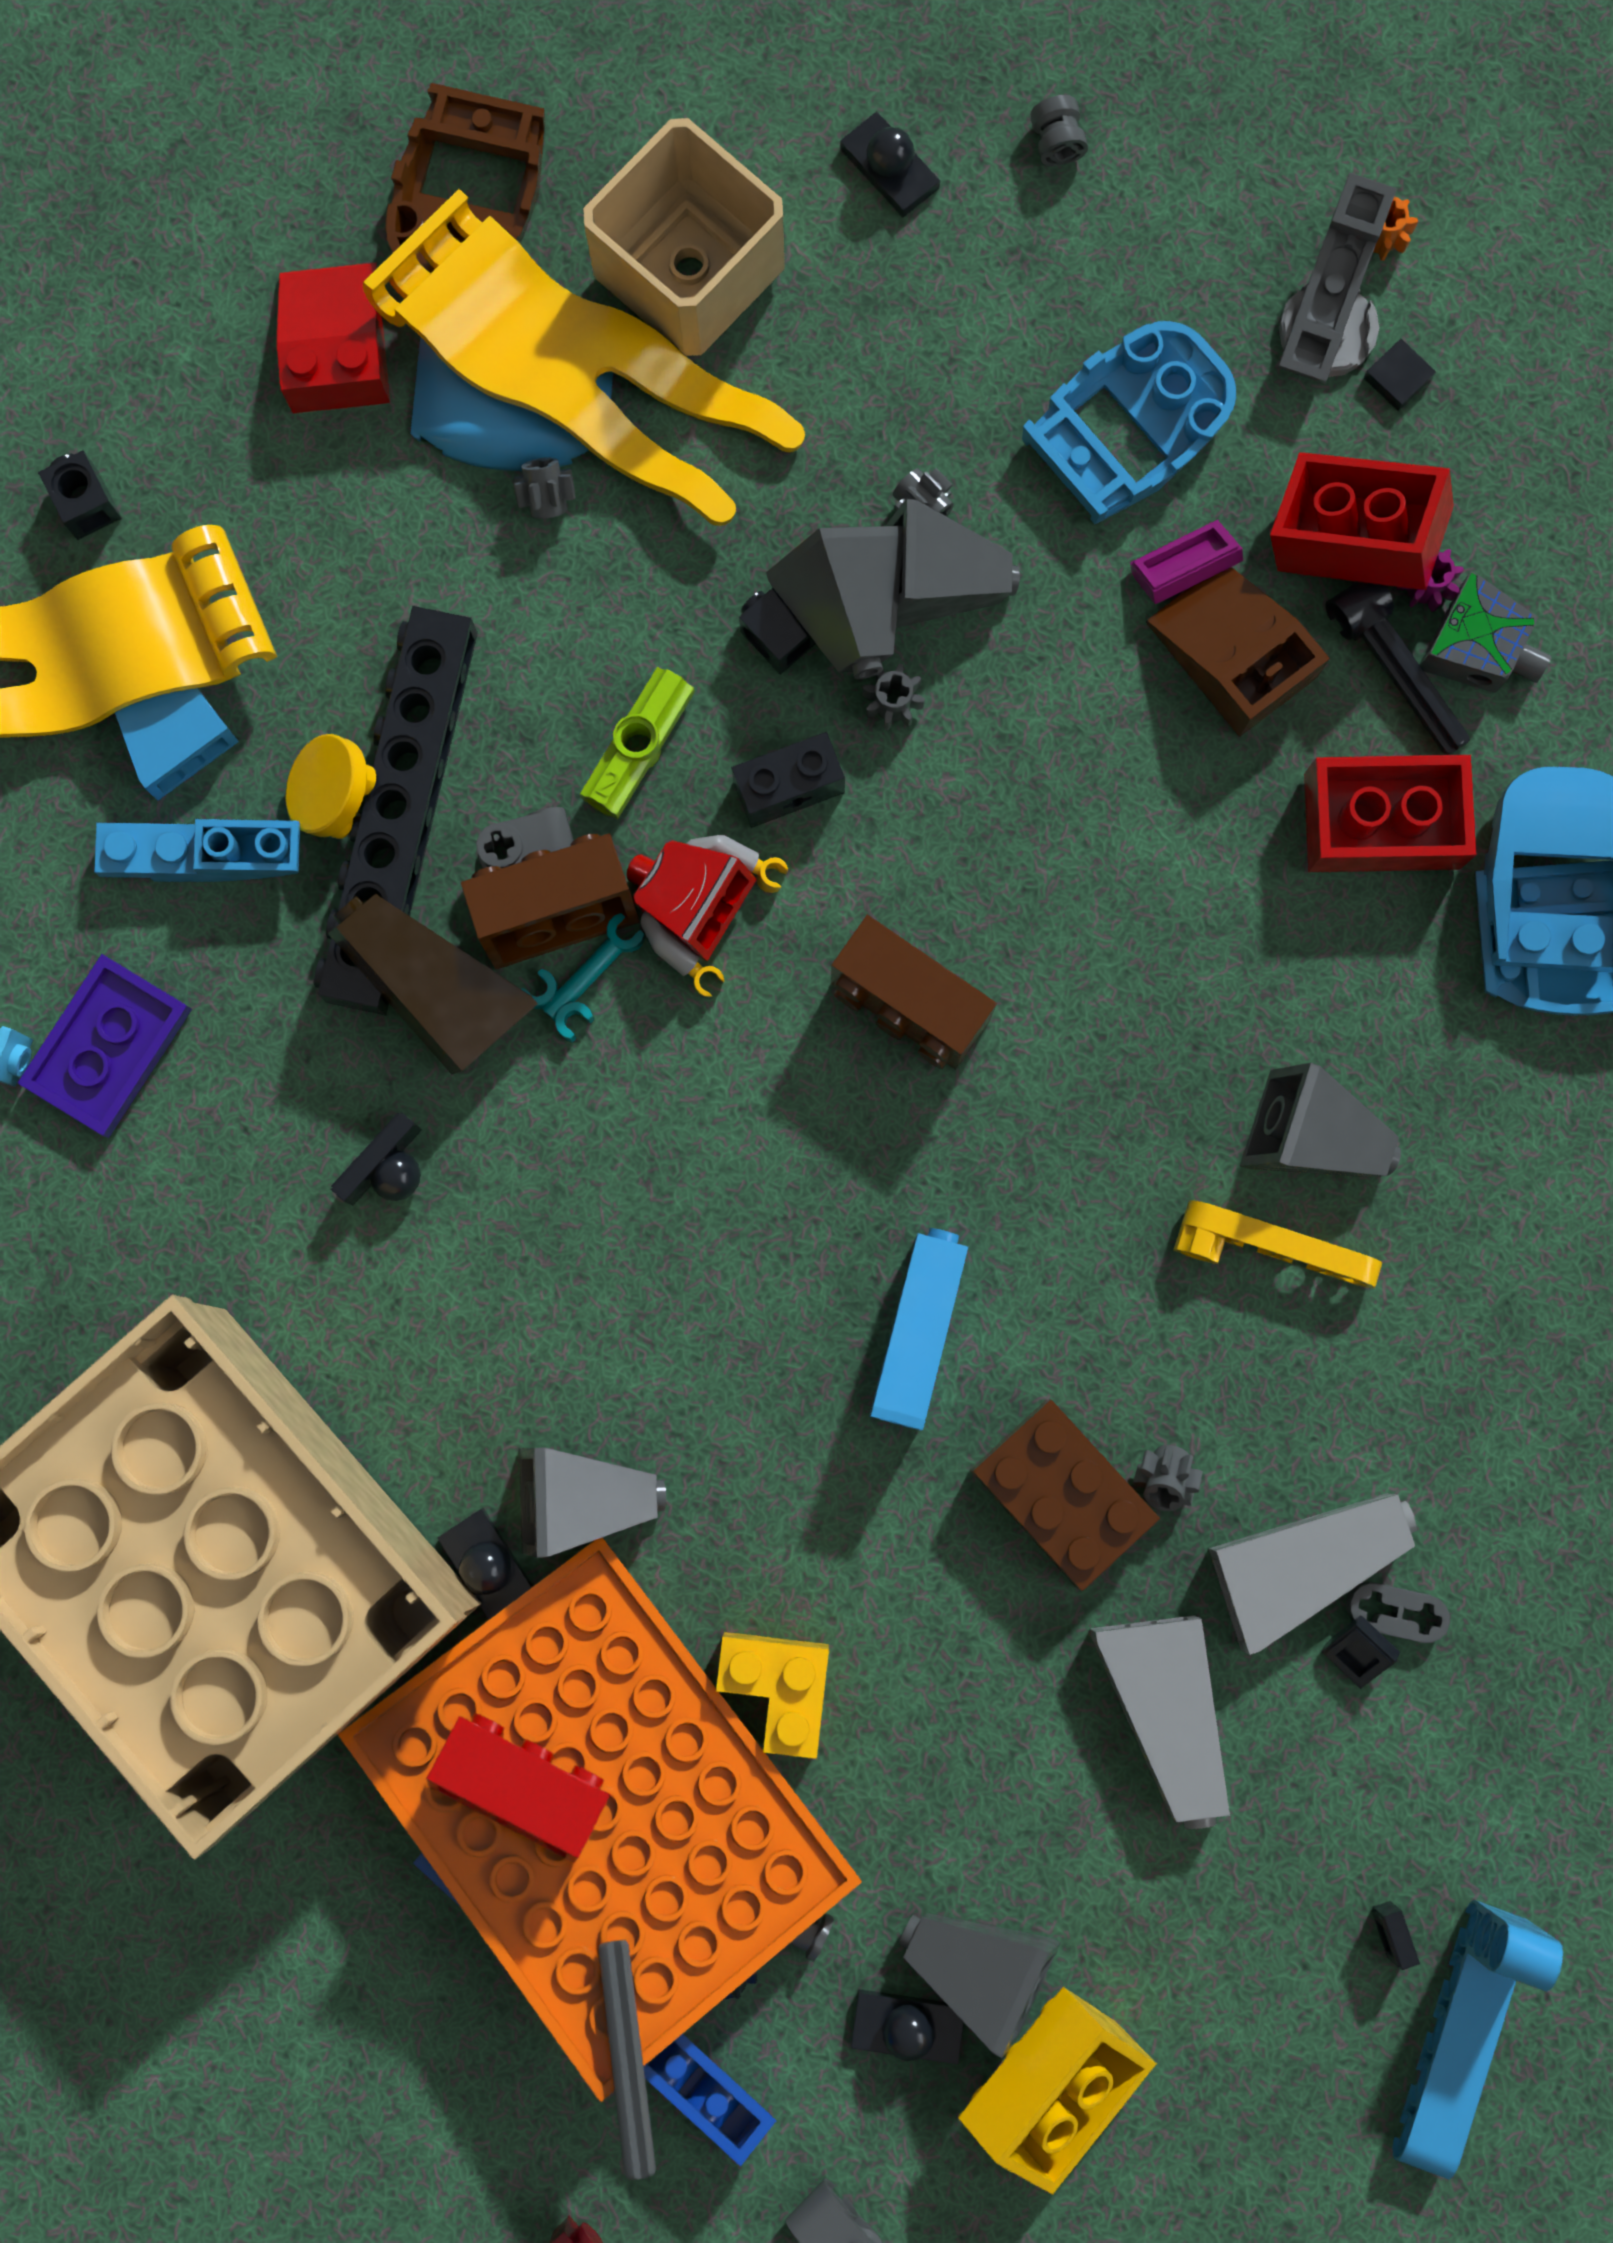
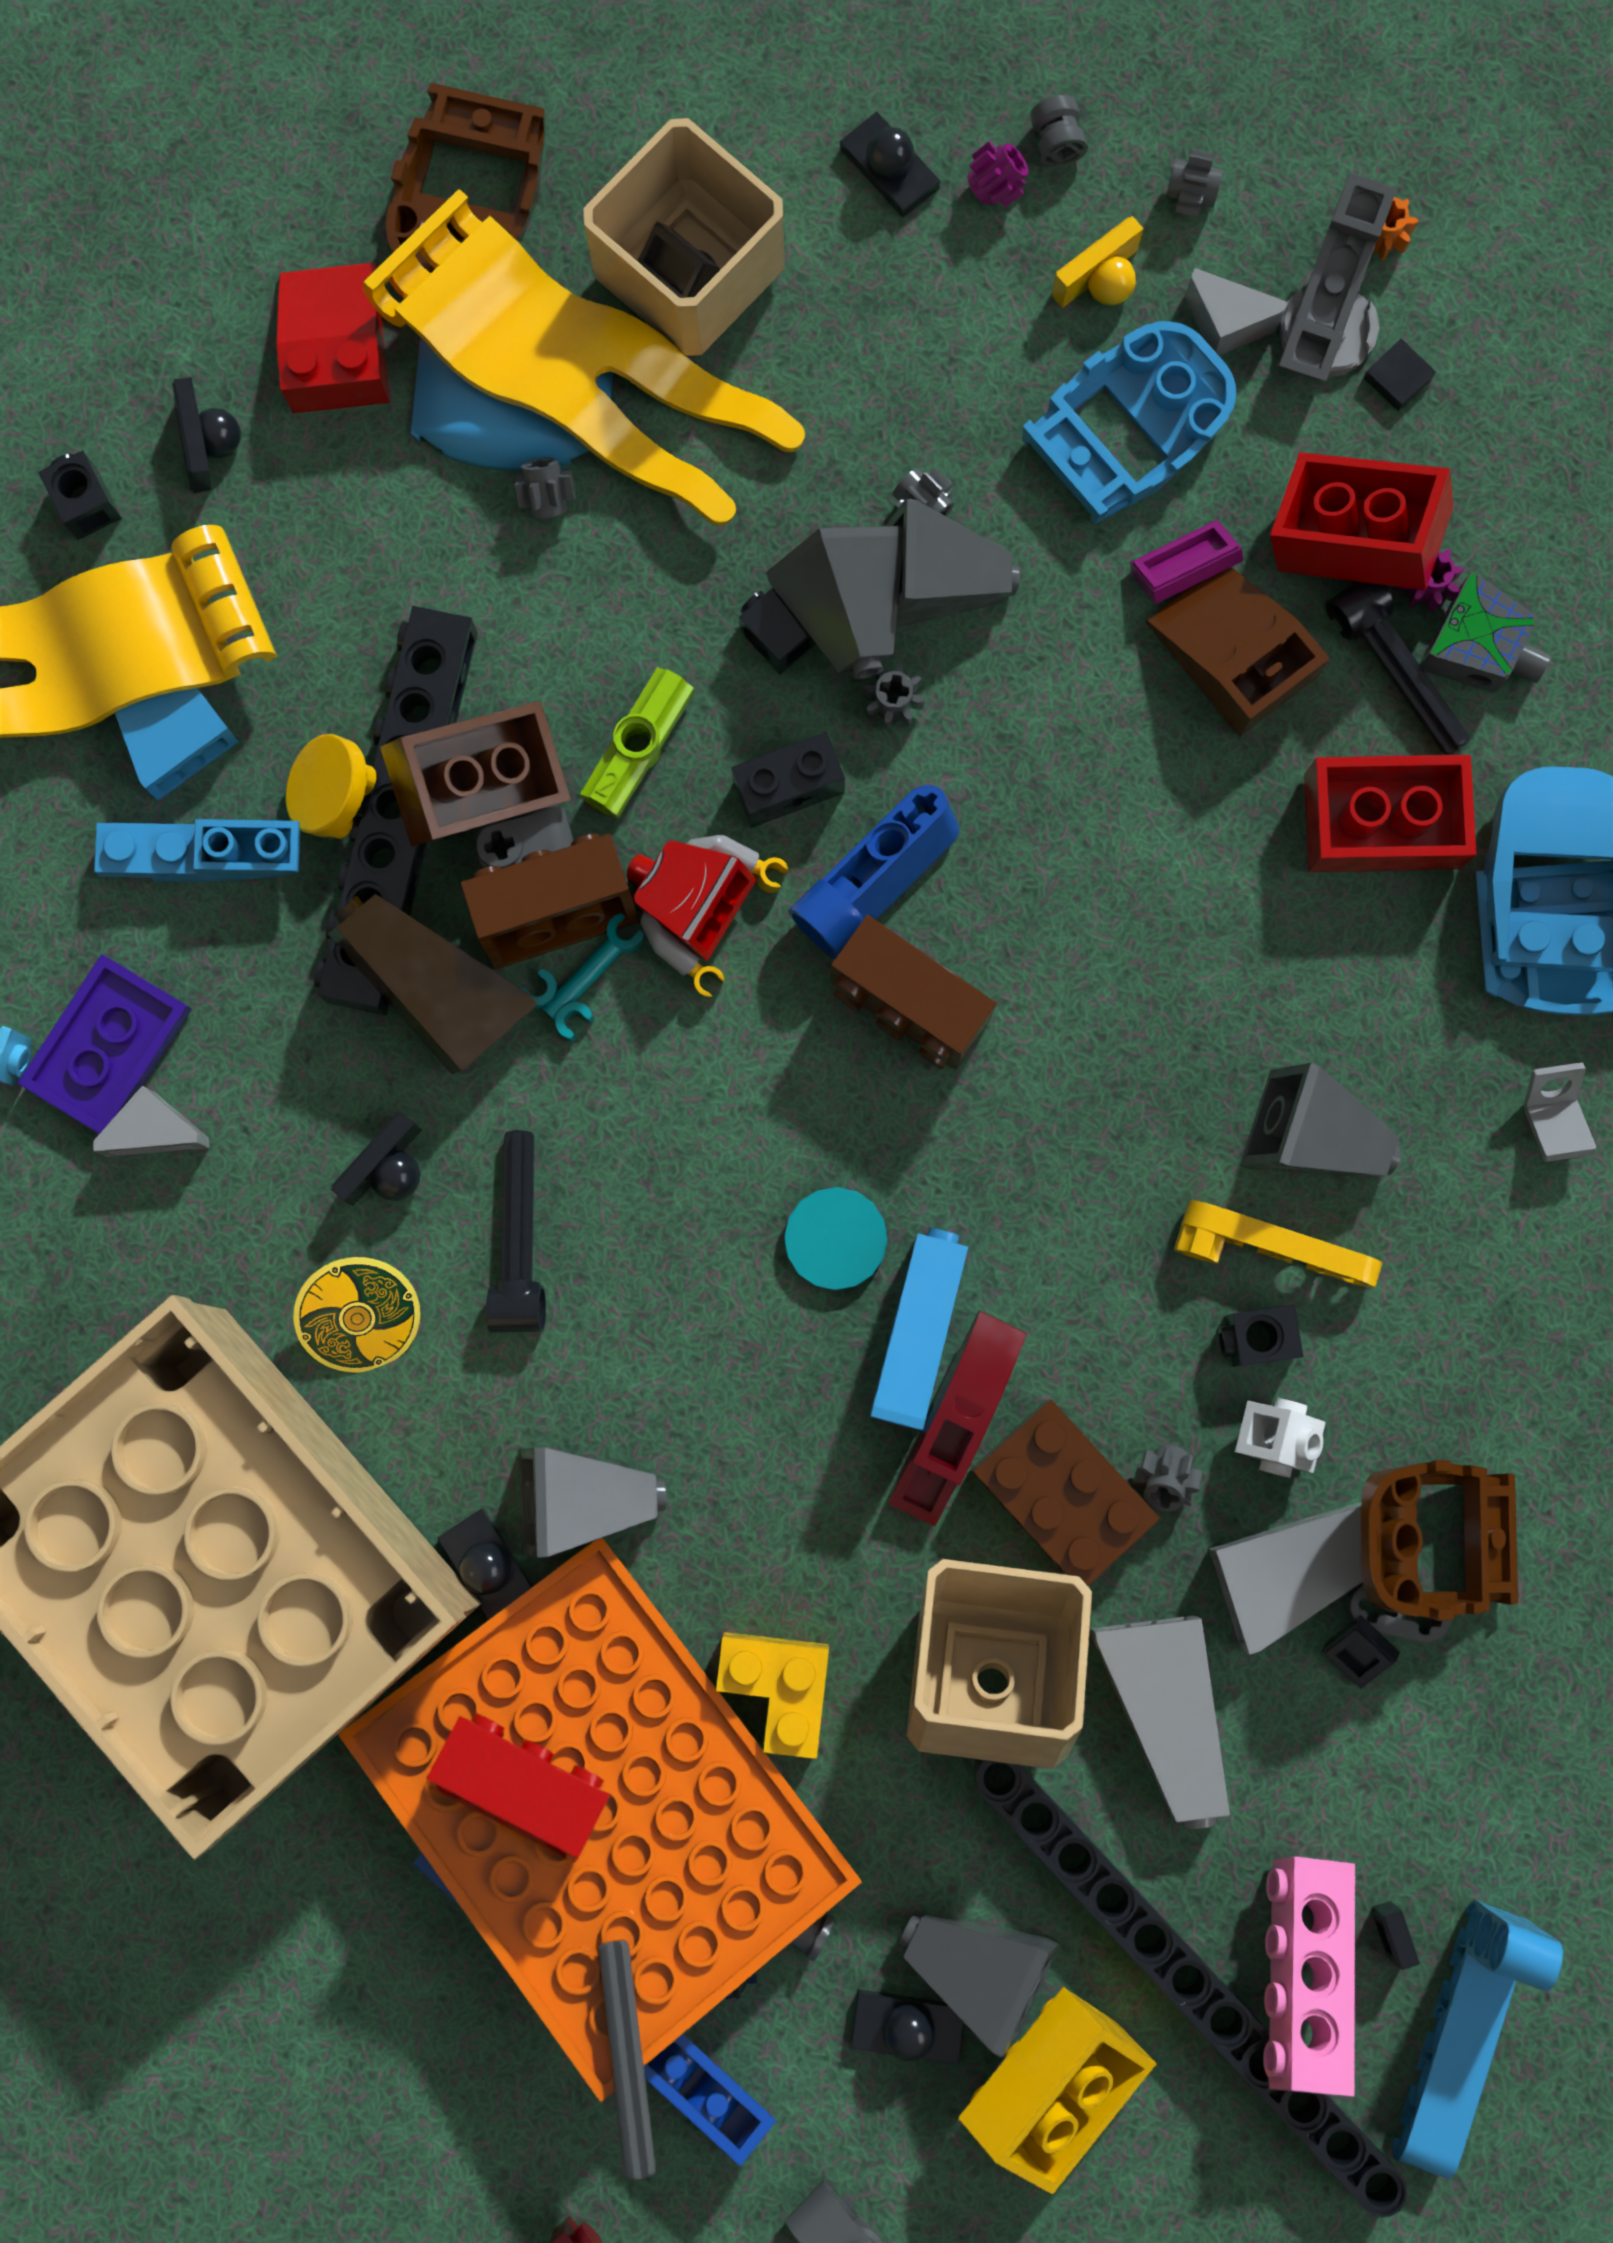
(146, 1127): none -> light grey slope
(205, 434): none -> black tile
(356, 1314): none -> shield
(475, 773): none -> reddish brown brick
(517, 1301): none -> black axle
(677, 262): none -> black tile
(835, 1238): none -> teal tile
(870, 873): none -> blue beam
(958, 1418): none -> dark red slope
(997, 174): none -> magenta gear
(1008, 1621): none -> tan plate
(1102, 268): none -> yellow tile
(1194, 183): none -> dark grey gear
(1230, 312): none -> light grey slope
(1238, 2041): none -> black beam
(1281, 1437): none -> white brick
(1283, 1333): none -> black brick
(1330, 2000): none -> bright pink brick
(1394, 1540): none -> reddish brown slope
(1556, 1114): none -> light grey bracket

